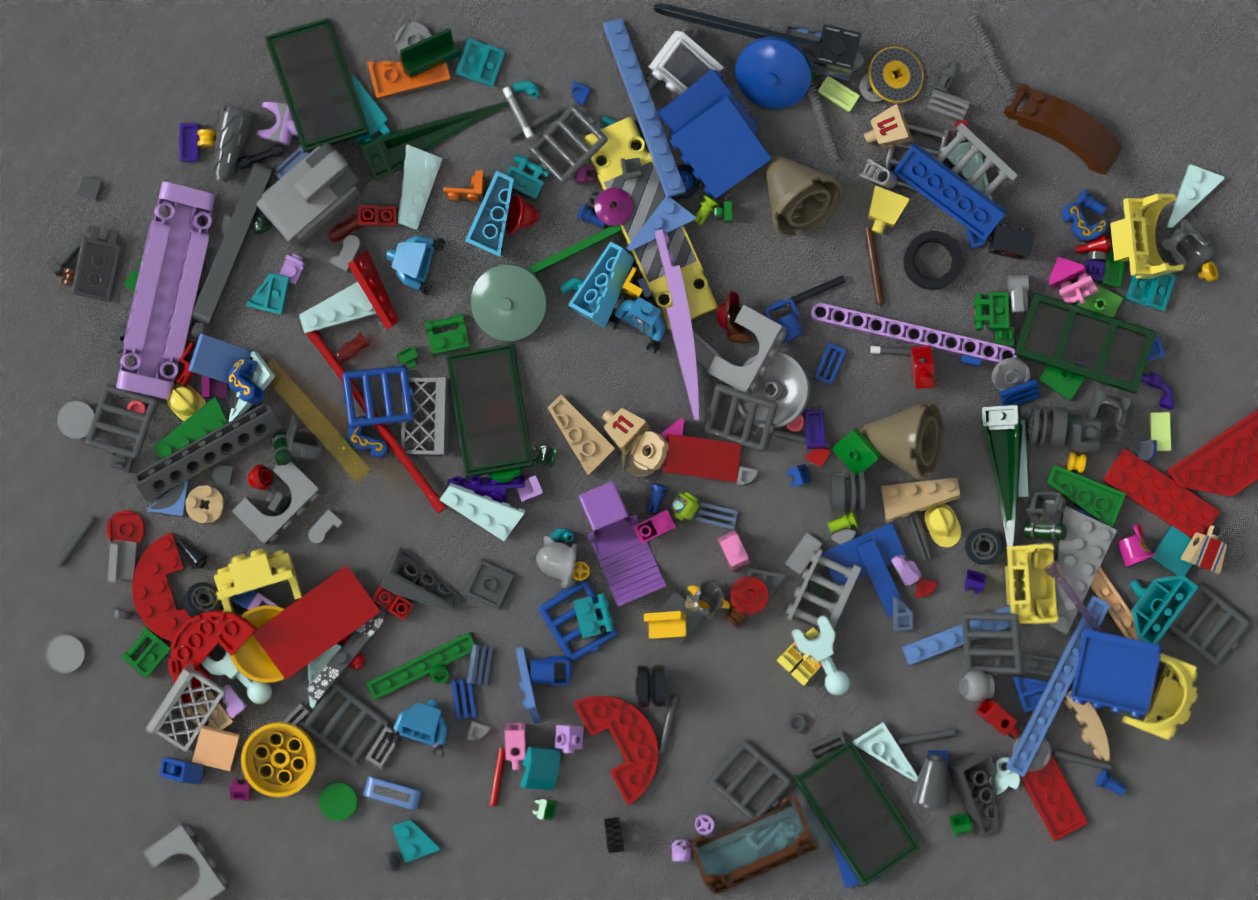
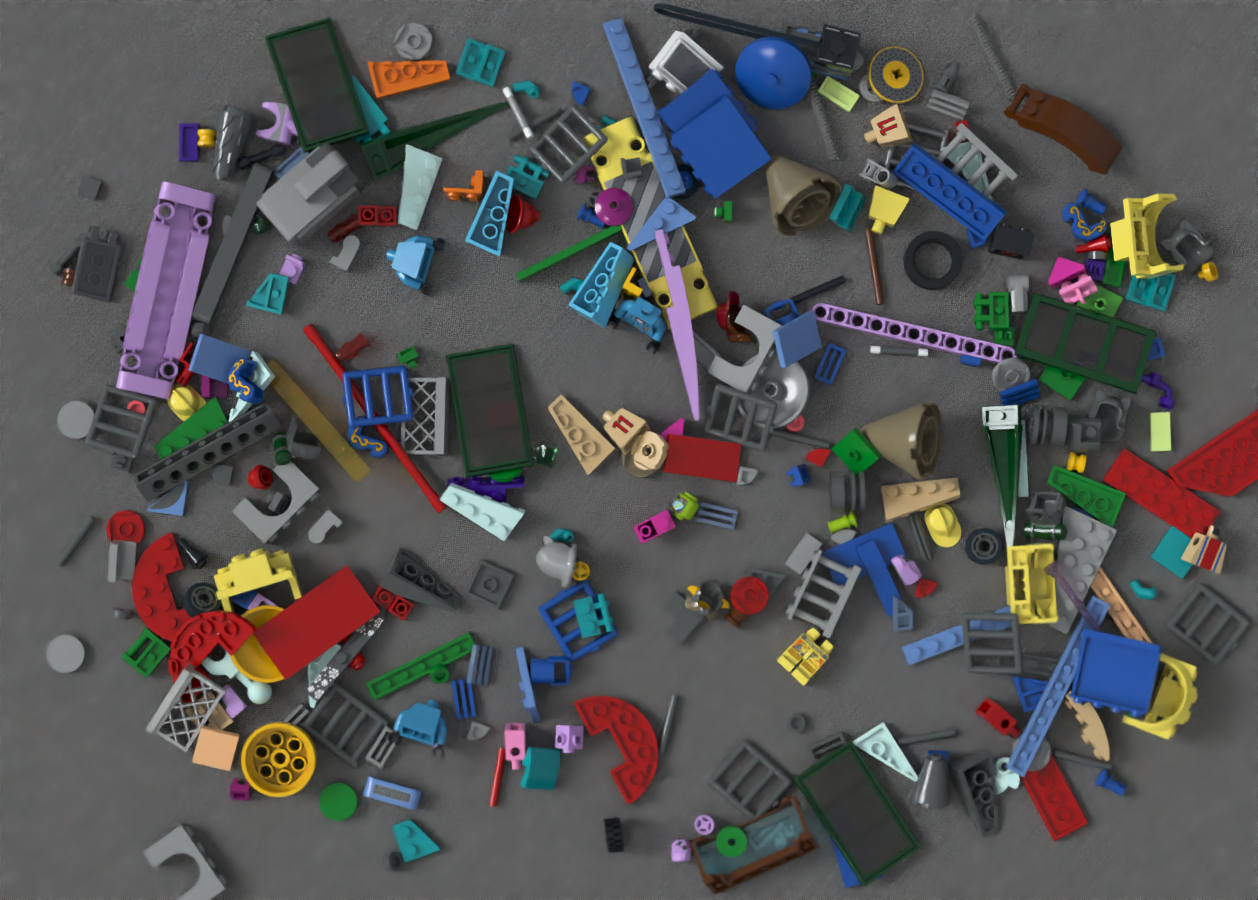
(181, 770): blue slope -> none
(205, 493): tan plate -> none
(338, 309): light aqua wing -> none
(370, 282): red wing -> none
(429, 53): dark green panel -> none
(447, 340): green plate -> none
(509, 302): sand green dish -> none
(531, 490): lavender panel -> none
(546, 809): green tile -> none
(623, 558): medium lavender piece -> none
(651, 686): black wheel -> none
(656, 497): blue pin -> none
(666, 624): yellow panel -> none
(705, 209): lime pin -> none
(725, 847): none -> green piece
(733, 550): bright pink torso -> none
(797, 339): none -> medium blue tile
(814, 429): dark purple tile -> none
(816, 589): dark green tile -> none
(821, 649): light aqua piece -> none
(847, 208): none -> teal slope
(922, 372): red torso -> none
(960, 823): green tile -> none
(974, 580): dark purple tile -> none
(977, 686): light grey piece -> none
(1135, 548): dark pink hat -> none
(1146, 449): black tile -> none
(1161, 606): teal wedge -> none
(1195, 186): light aqua wing -> none

